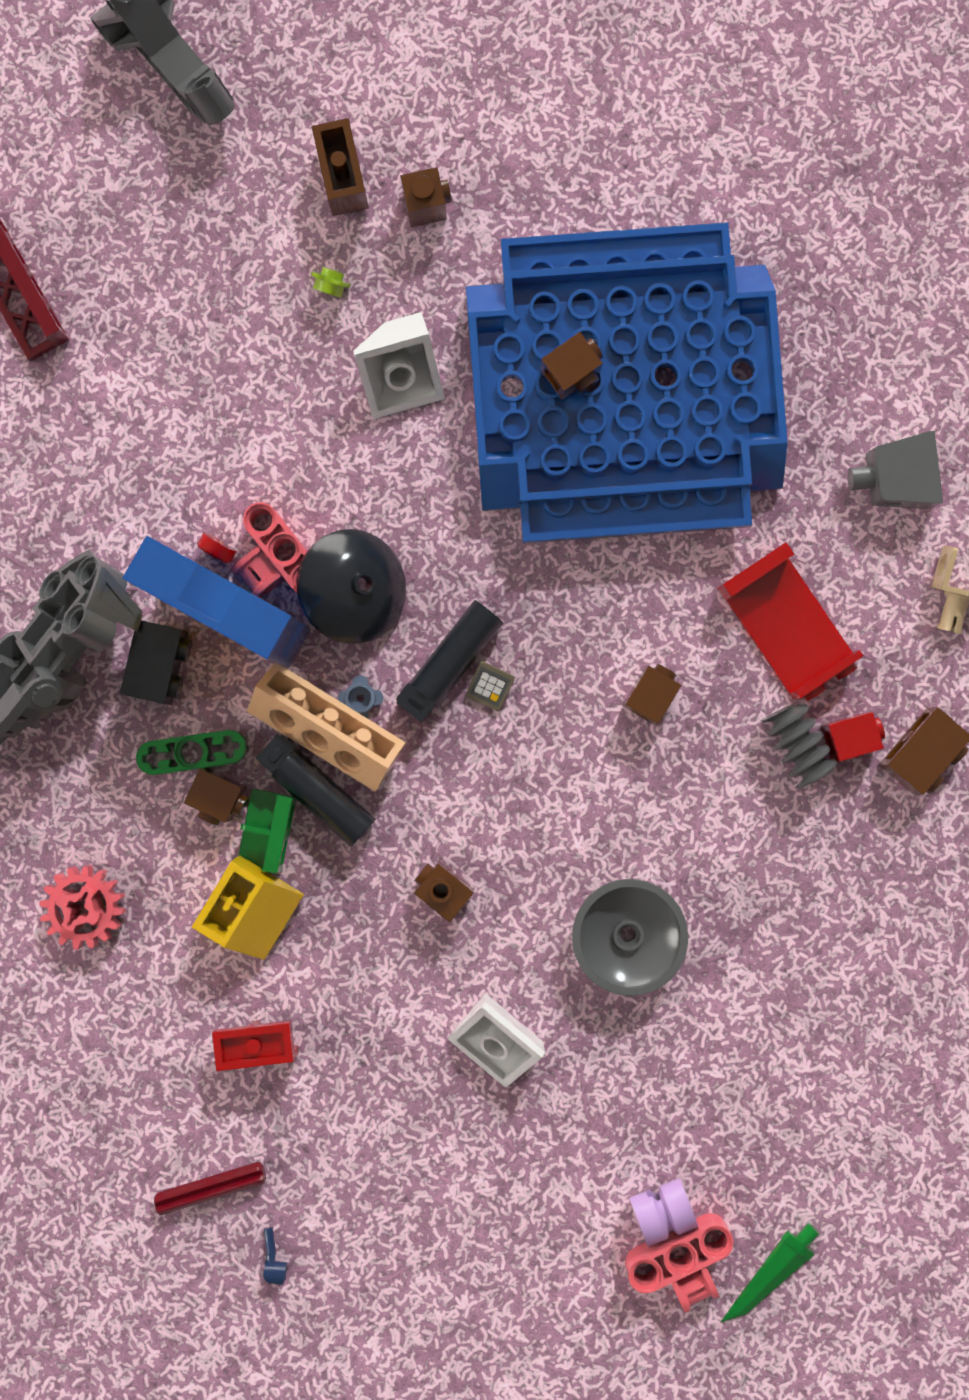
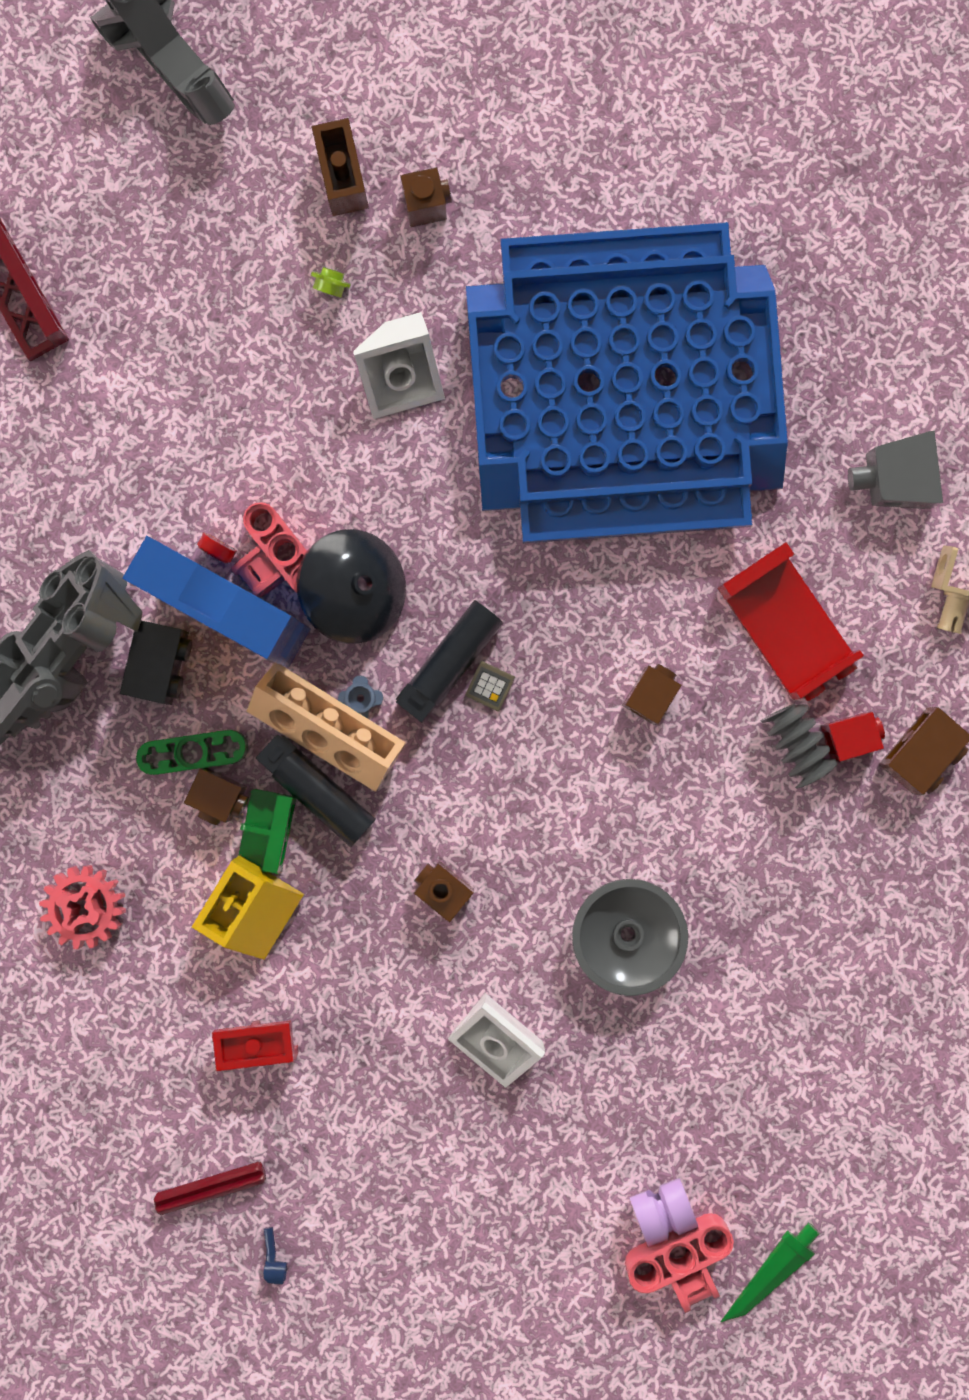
(573, 366): reddish brown brick -> none

